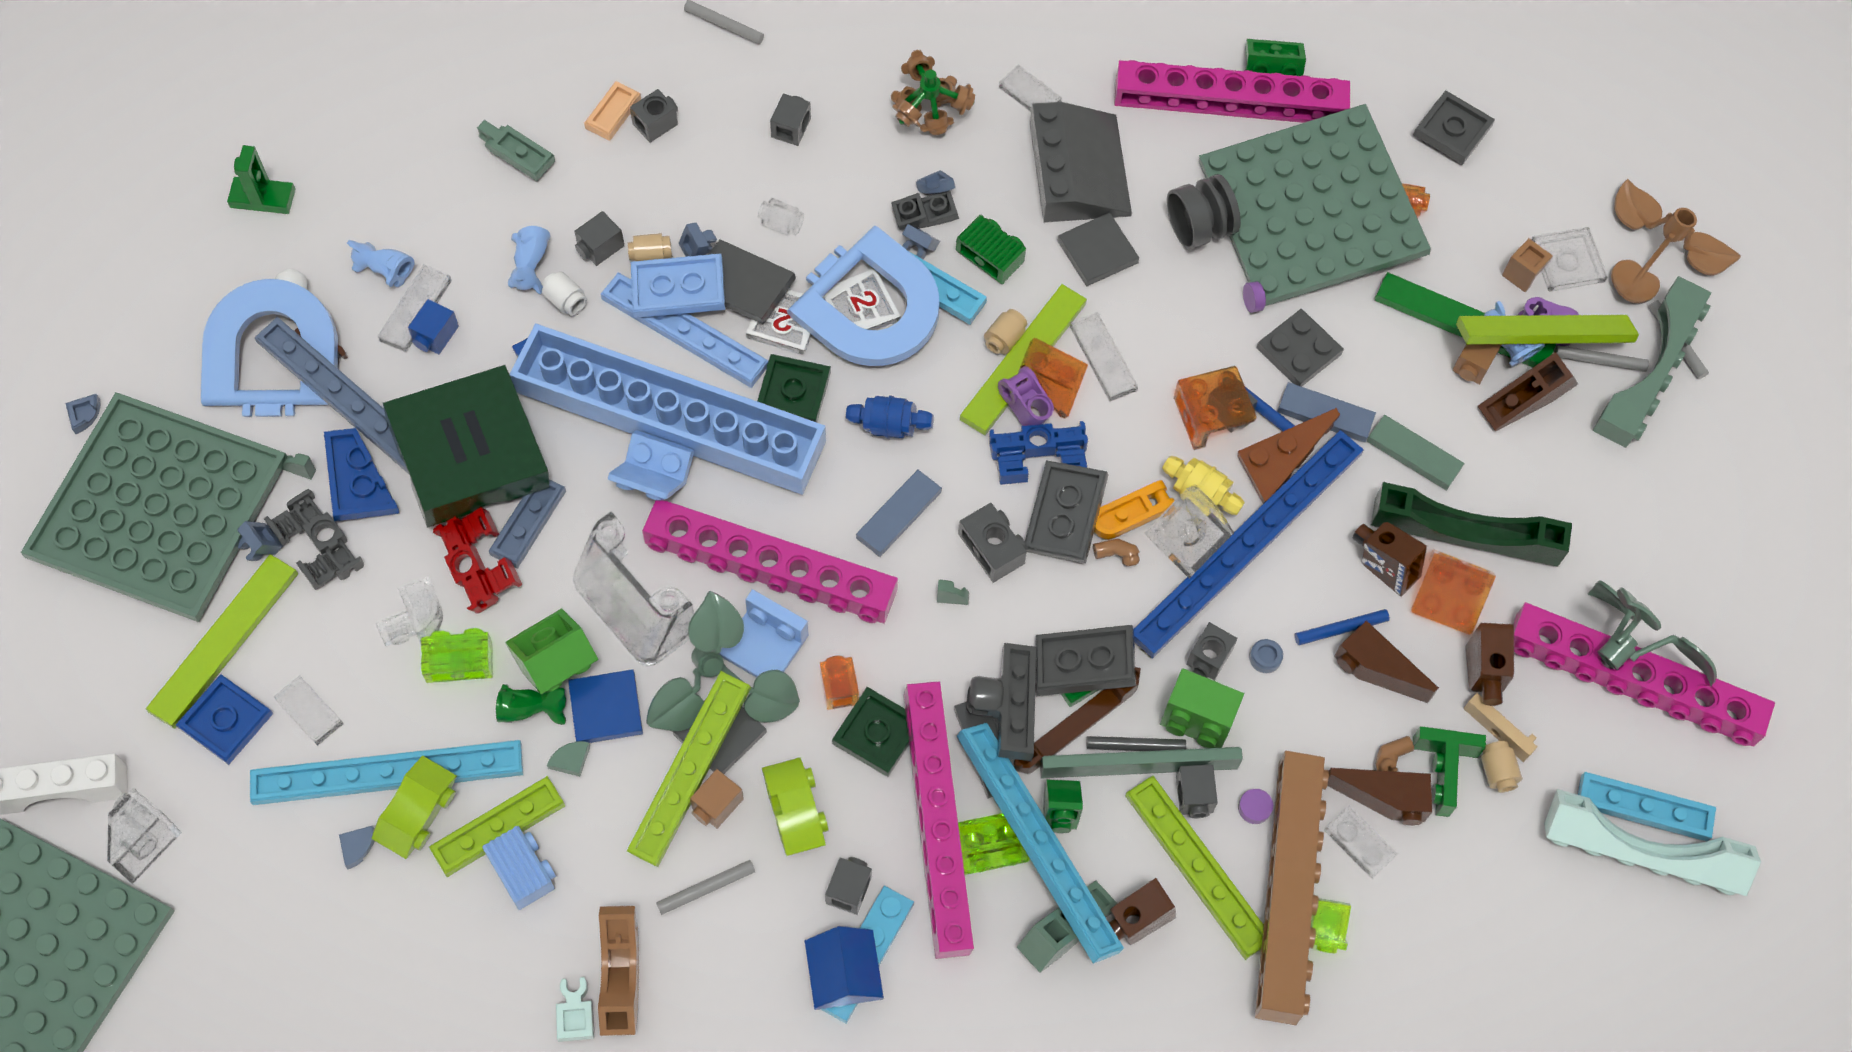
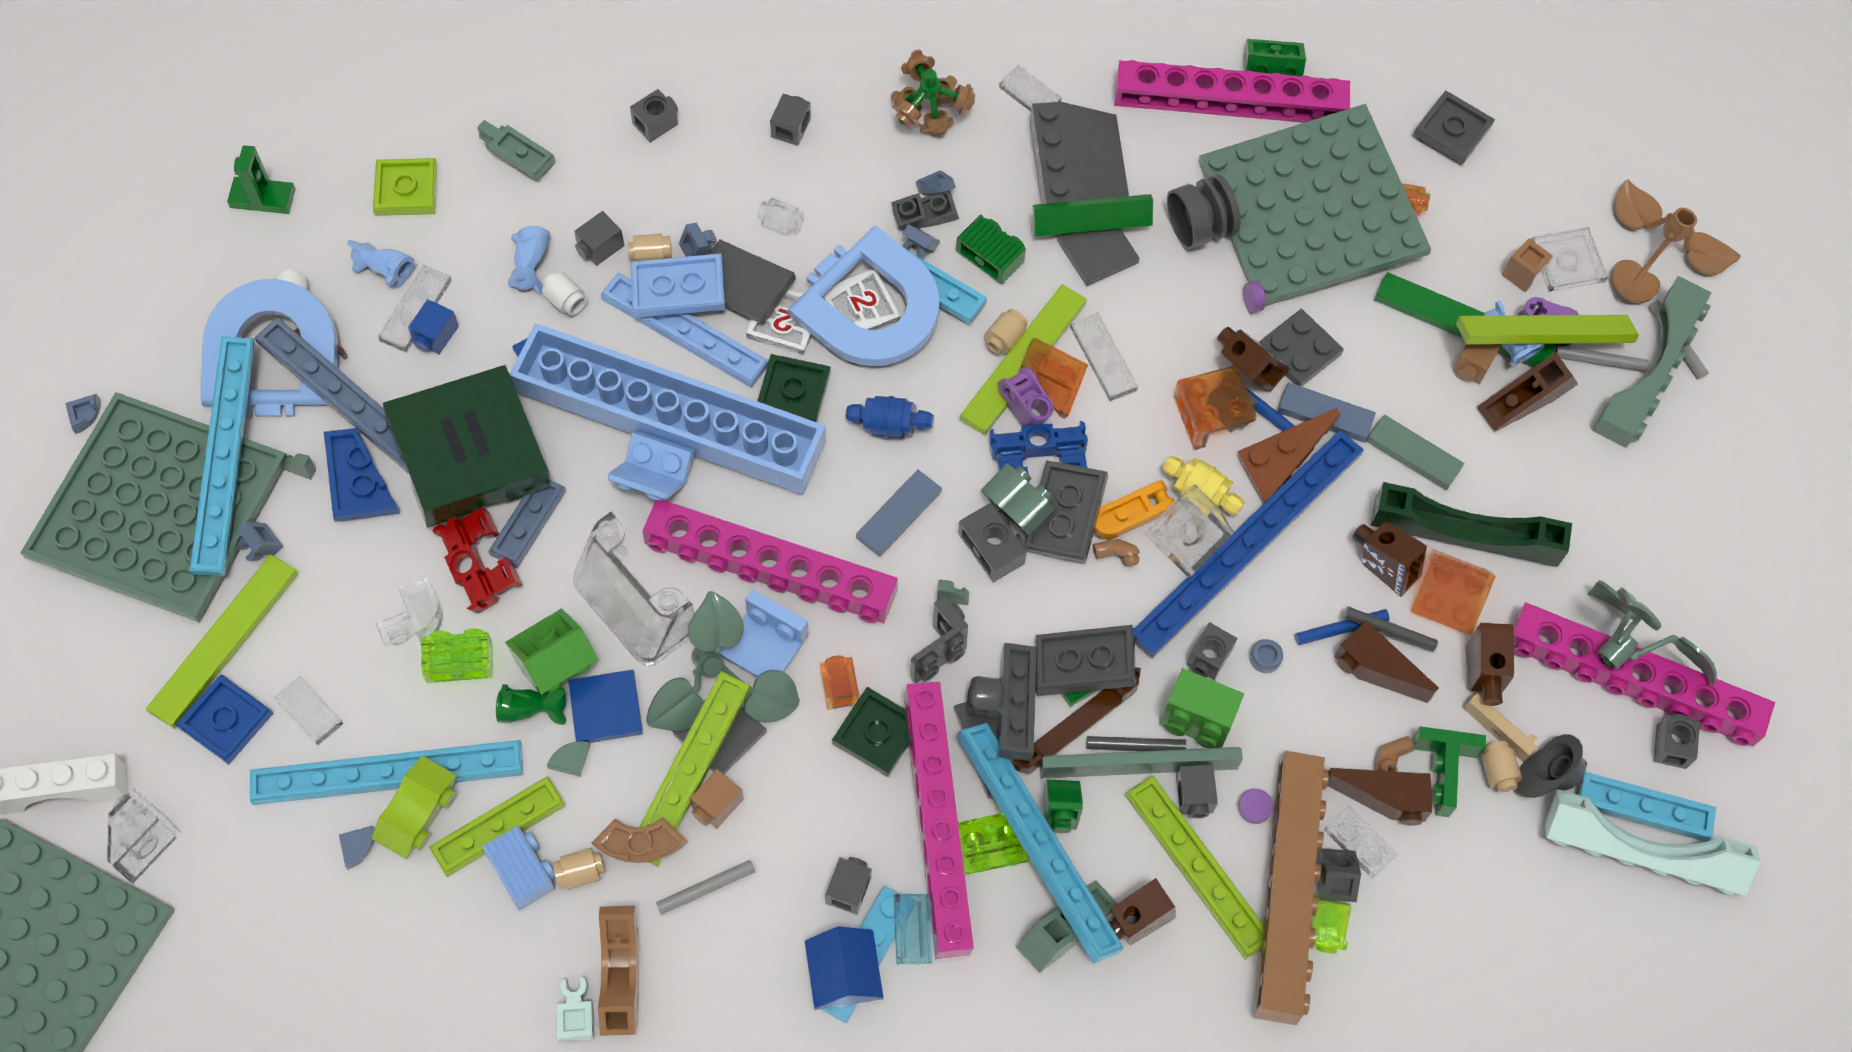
(222, 457): none -> medium azure tile
(310, 518): dark grey piece -> none
(405, 186): none -> lime tile
(578, 869): none -> tan brick
(612, 111): light nougat tile -> none
(639, 844): none -> medium nougat tile
(723, 21): light grey bar -> none
(794, 806): lime brick -> none
(912, 929): none -> clear light blue tile
(951, 646): none -> dark grey bracket
(1018, 498): none -> sand green brick
(1093, 215): none -> green tile
(1252, 358): none -> reddish brown torso
(1339, 875): none -> dark grey brick
(1391, 629): none -> dark grey bar
(1553, 767): none -> dark grey piece
(1670, 752): none -> dark grey brick

